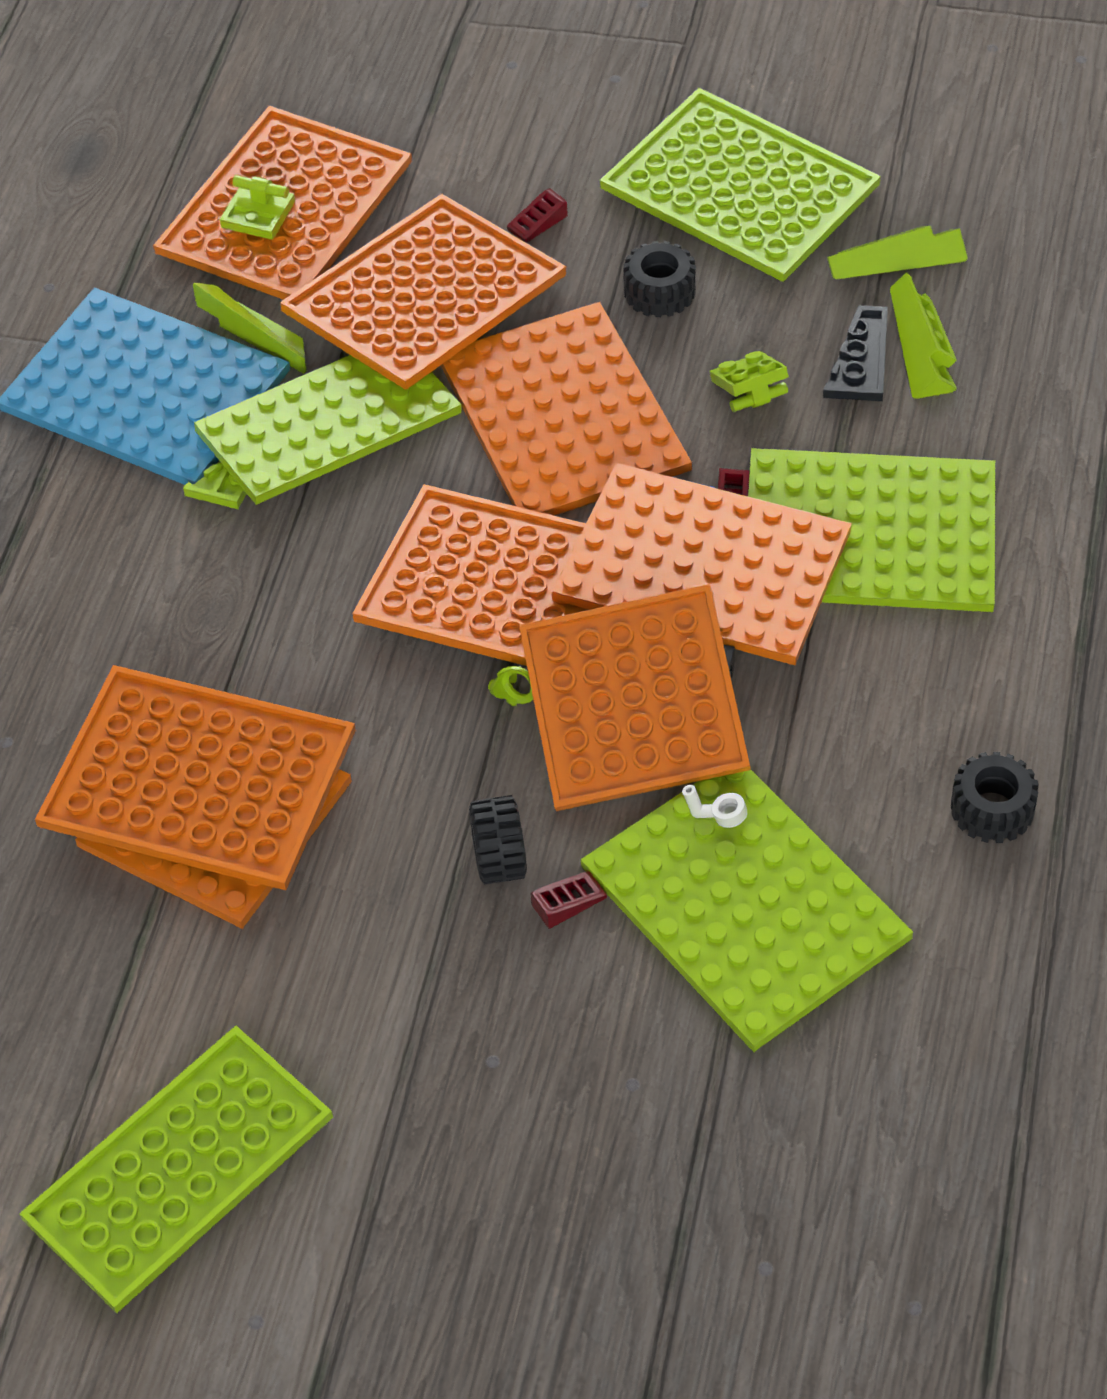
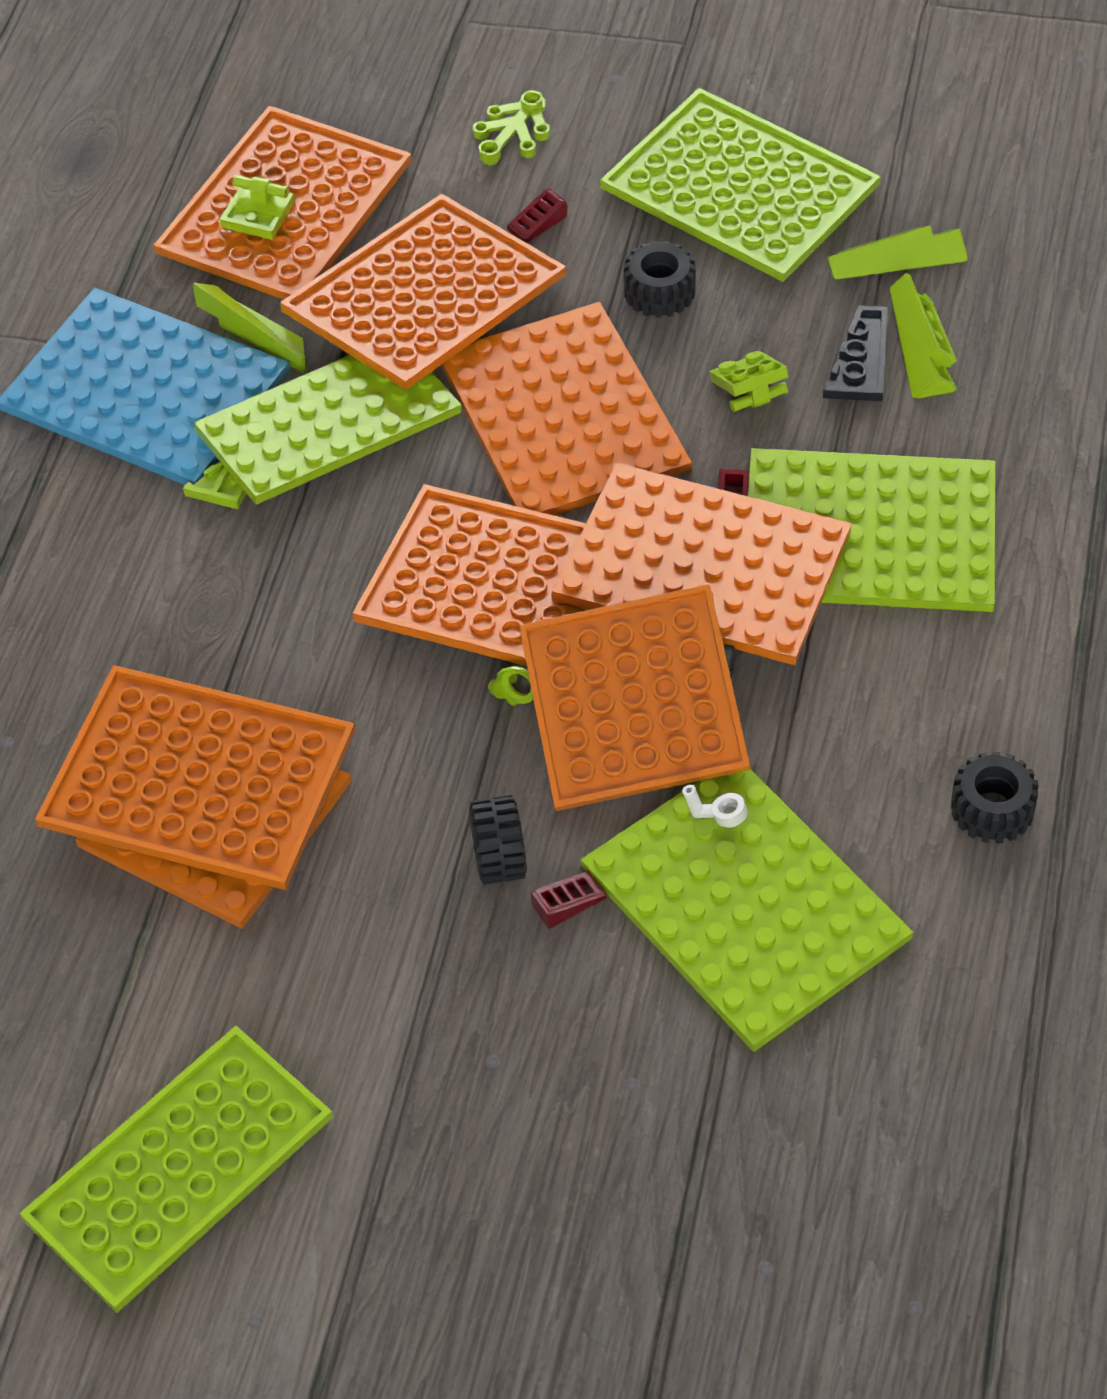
(531, 105): none -> lime plant

